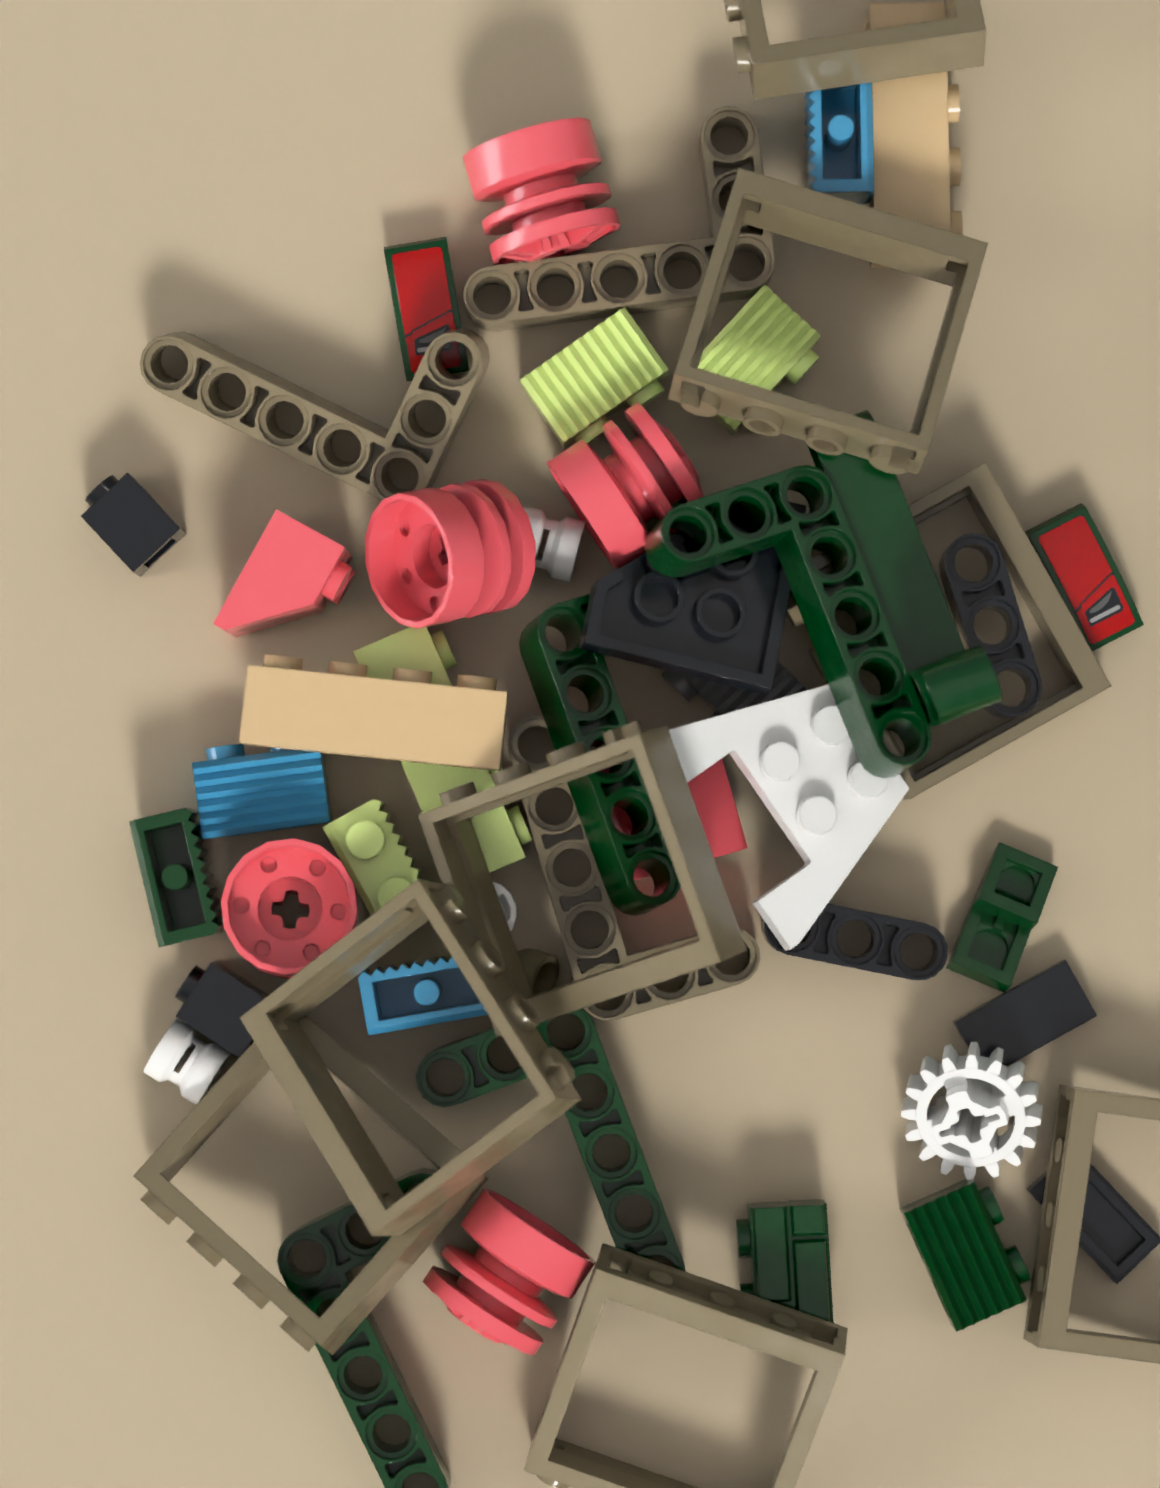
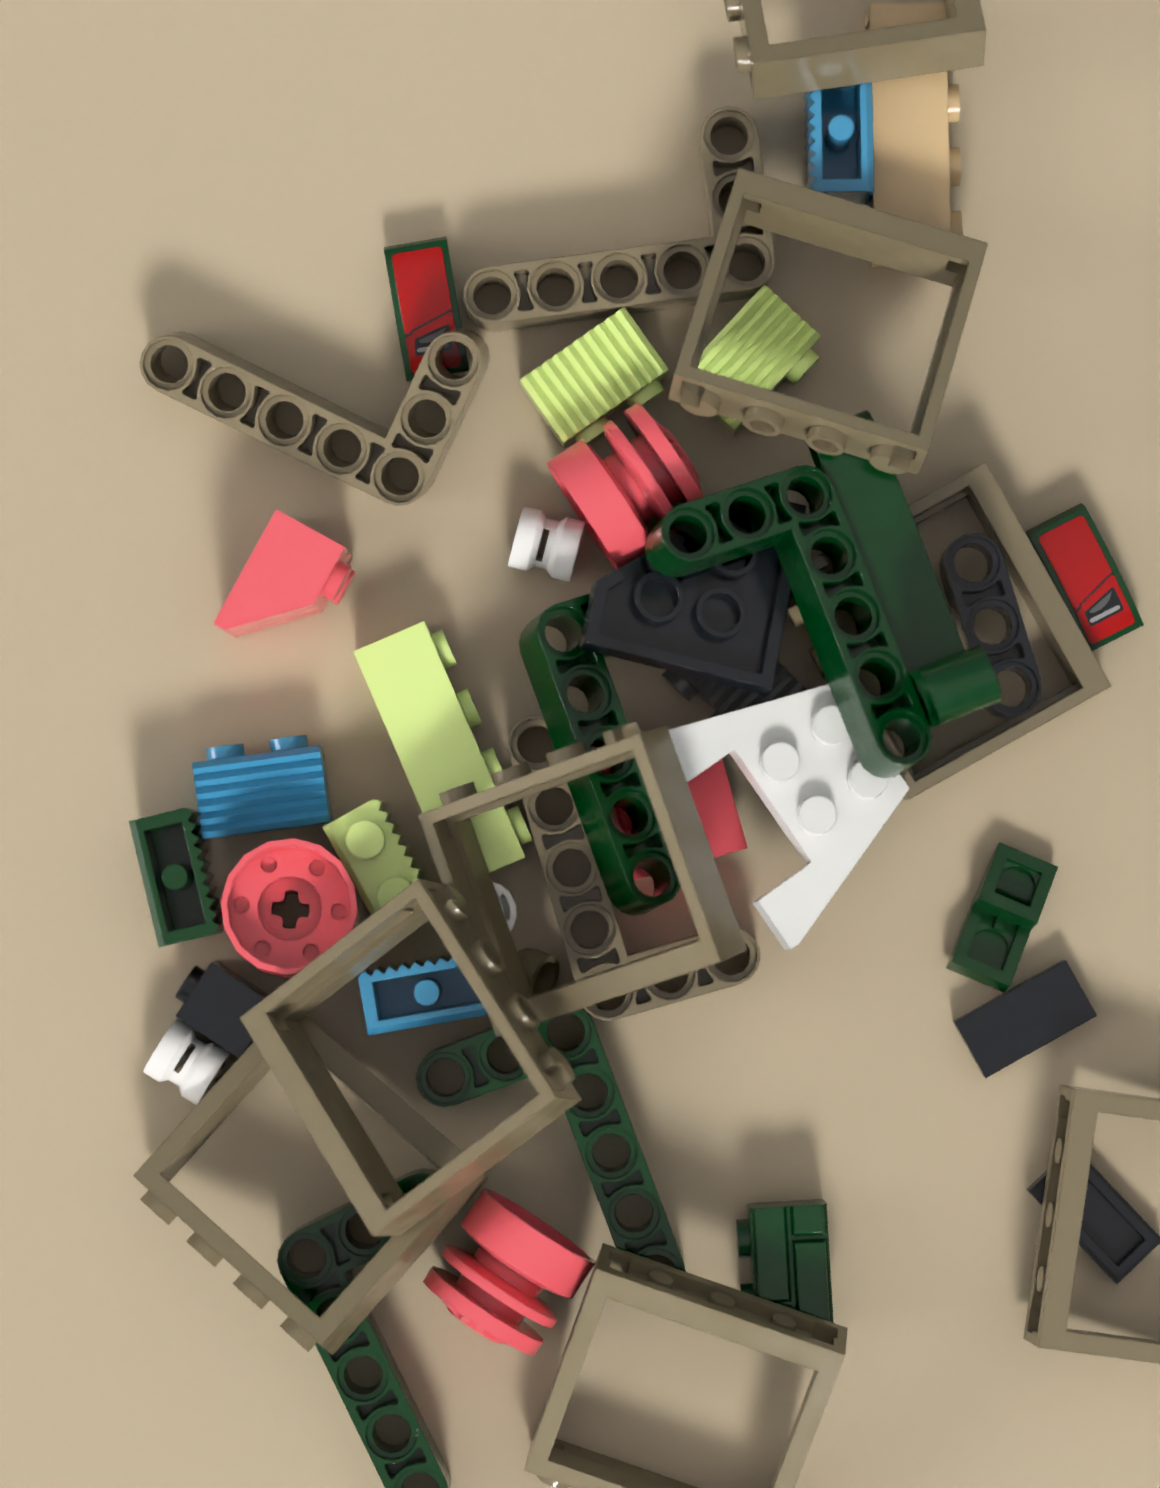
(131, 522): black brick -> none
(374, 716): tan brick -> none
(450, 552): coral wheel -> none
(537, 179): coral wheel -> none
(883, 950): black beam -> none
(965, 1253): dark green brick -> none
(976, 1103): white gear -> none

